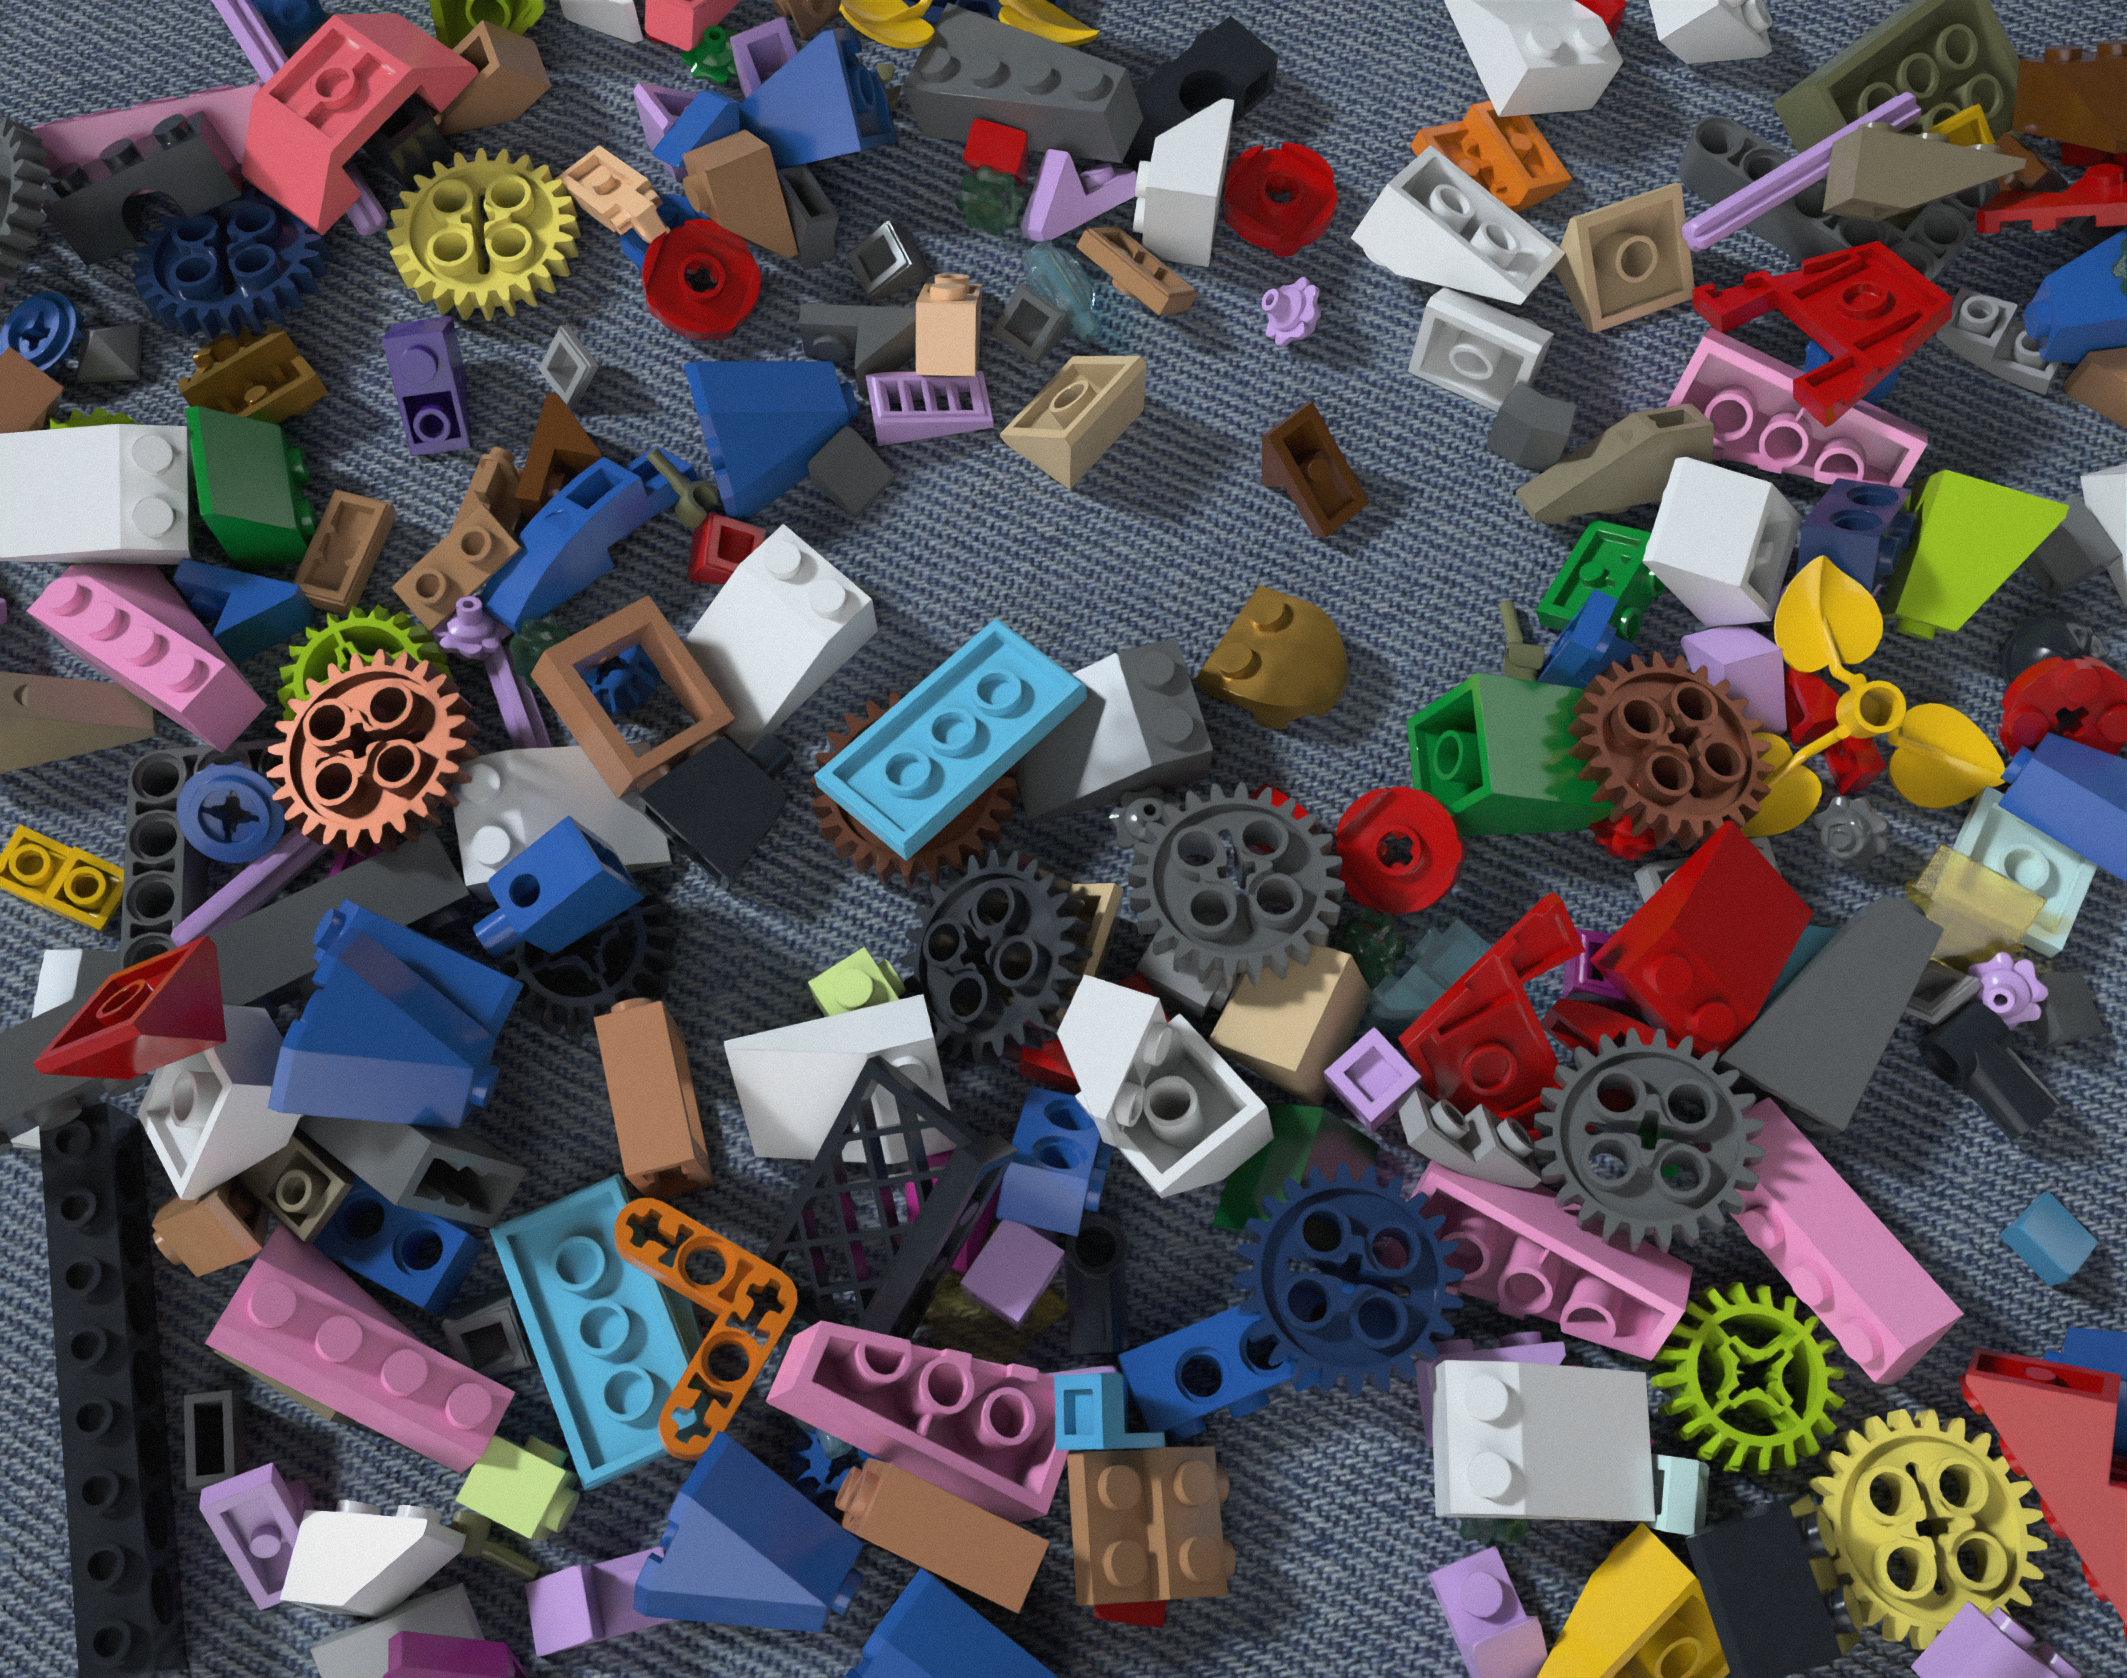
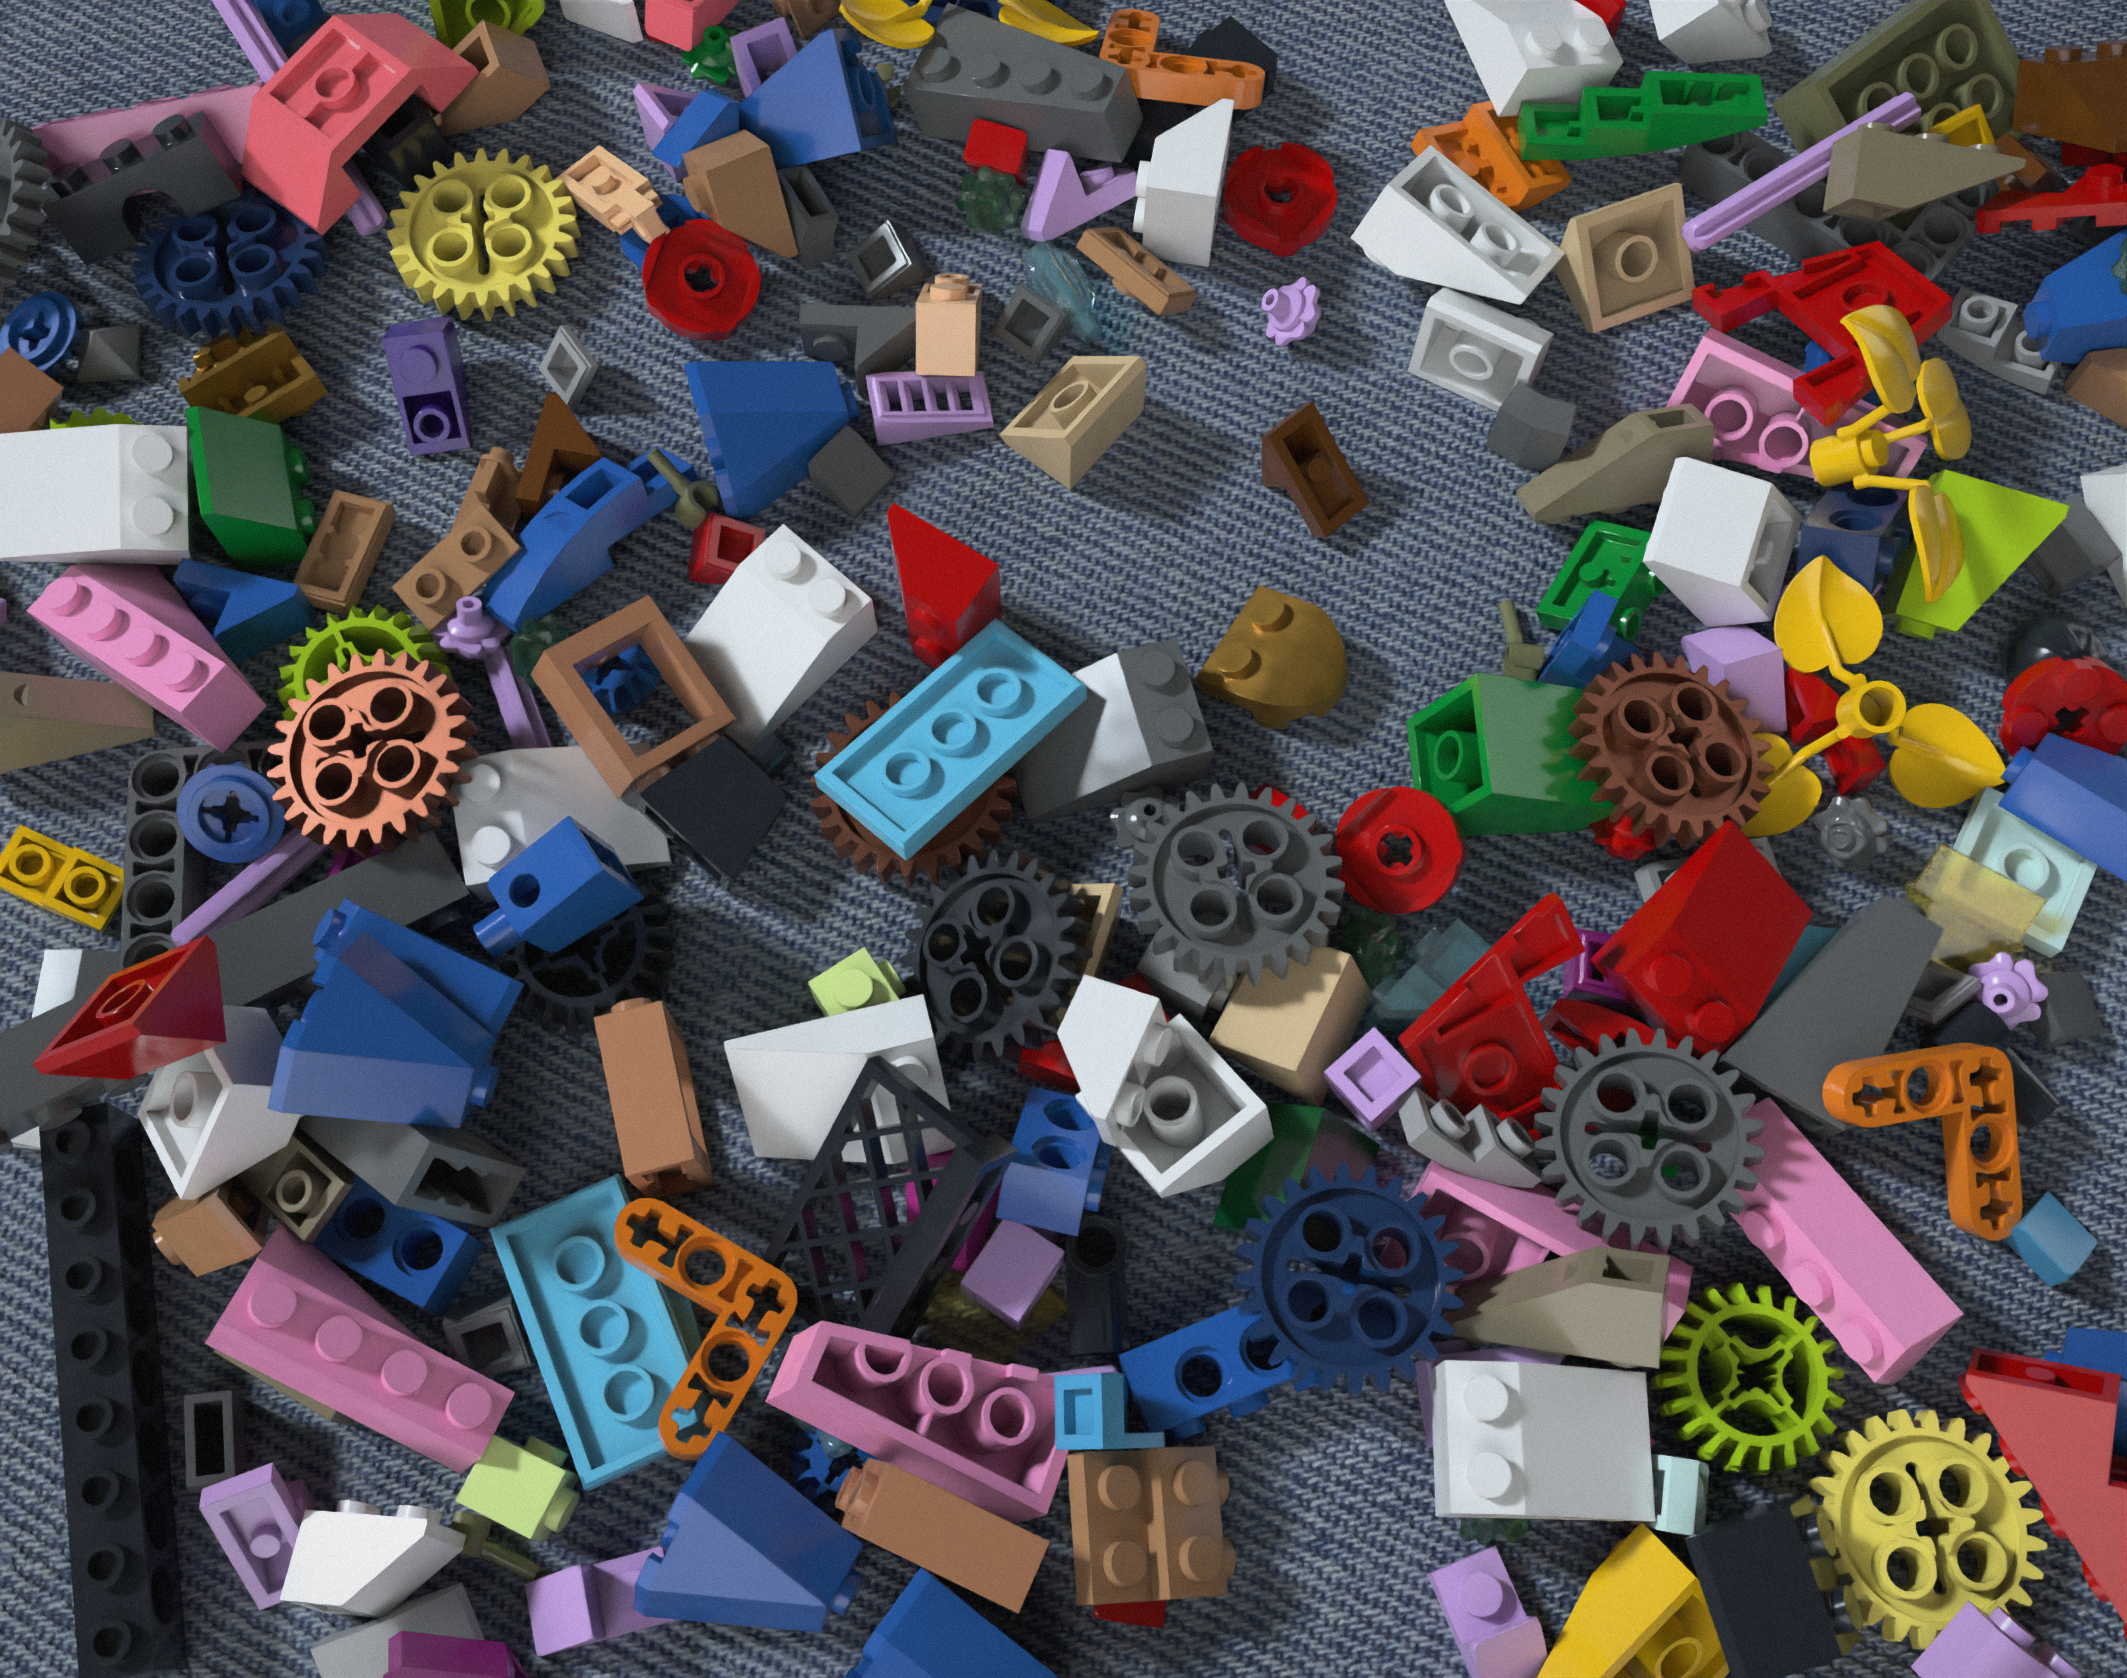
(942, 585): none -> red slope
(1133, 44): none -> orange beam
(1580, 1304): none -> dark tan slope
(1659, 115): none -> green slope
(1859, 452): none -> yellow plant
(1950, 1097): none -> orange beam

